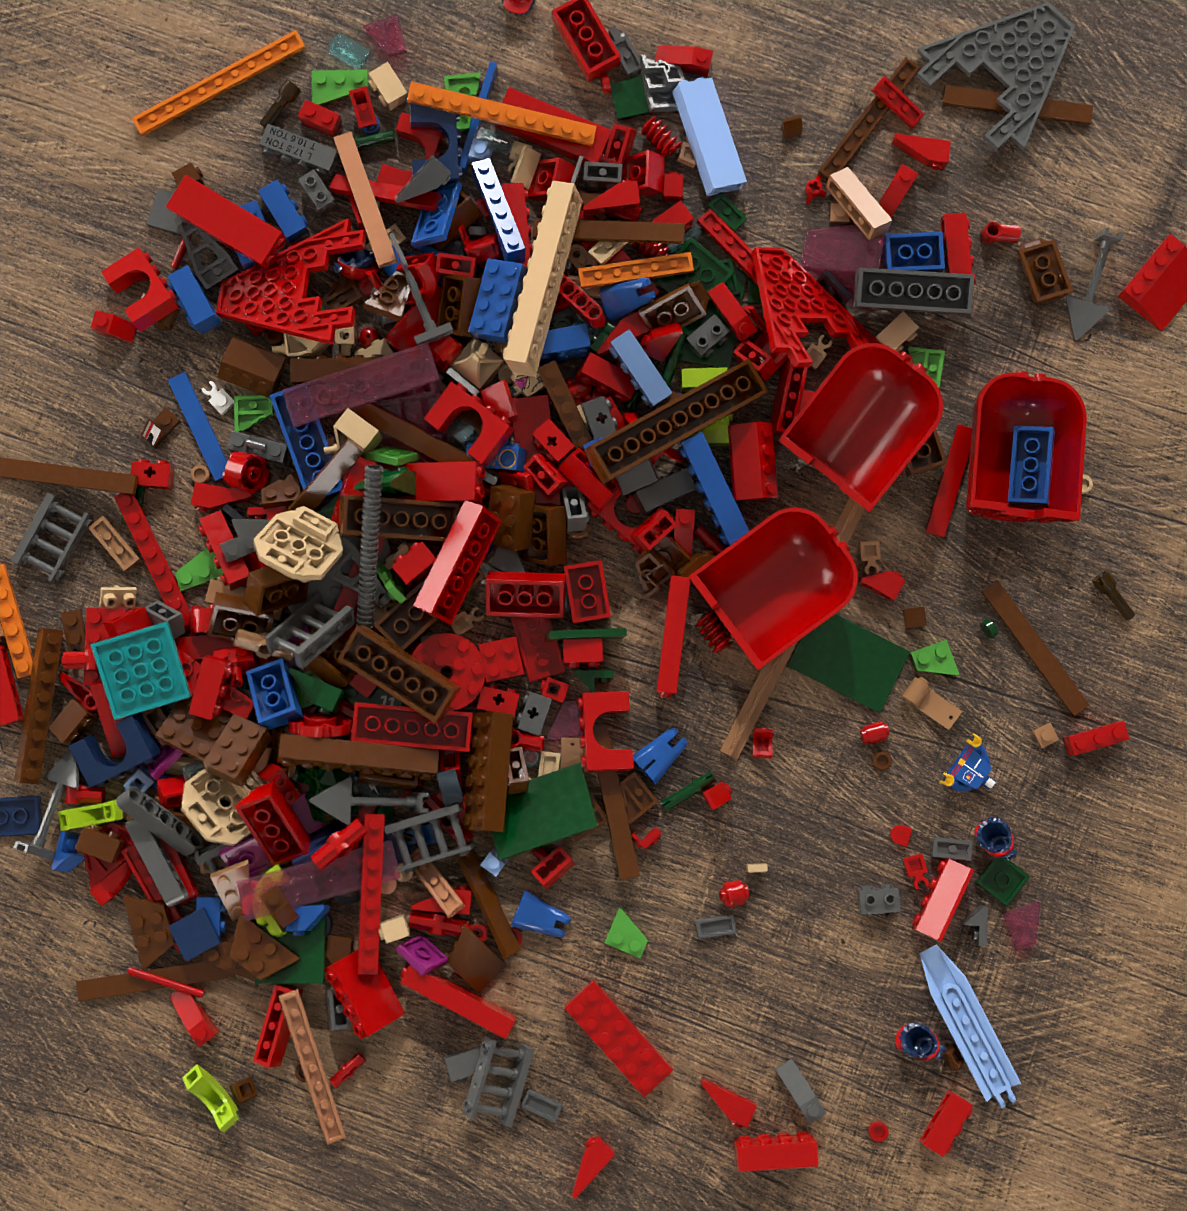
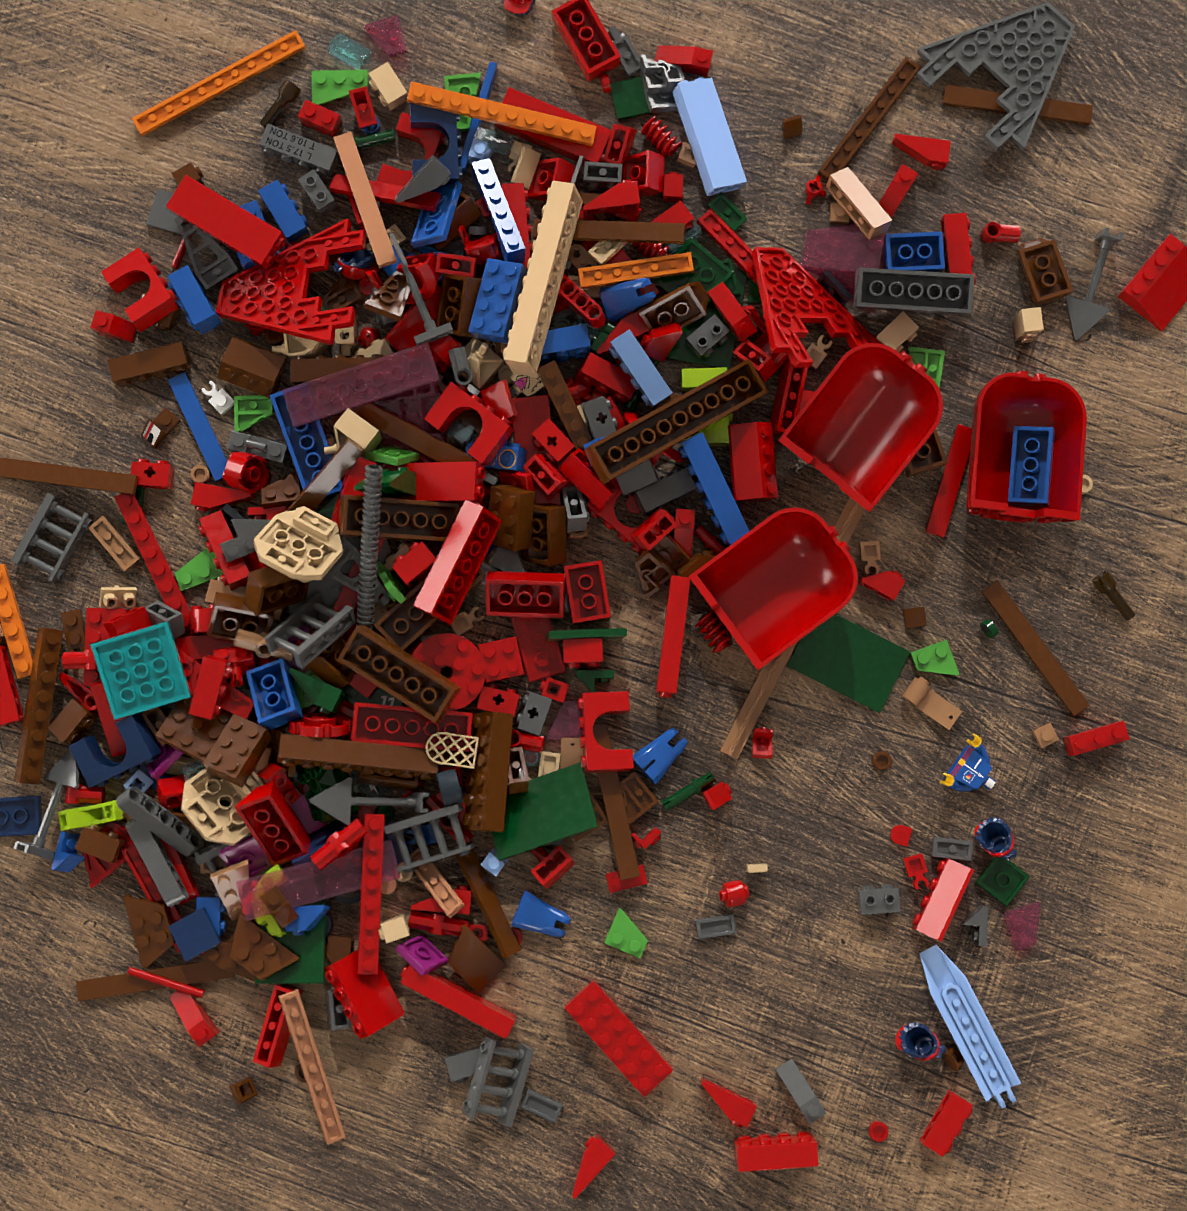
(111, 885): red piece -> none
(148, 364): none -> reddish brown brick
(213, 1096): lime arch -> none
(347, 1070): red pin -> none
(447, 749): none -> tan window
(460, 364): none -> dark grey piece
(616, 884): none -> red plate
(673, 359): dark green pin -> none
(874, 733): red brick -> none
(897, 102): red tile -> none
(1028, 324): none -> tan brick

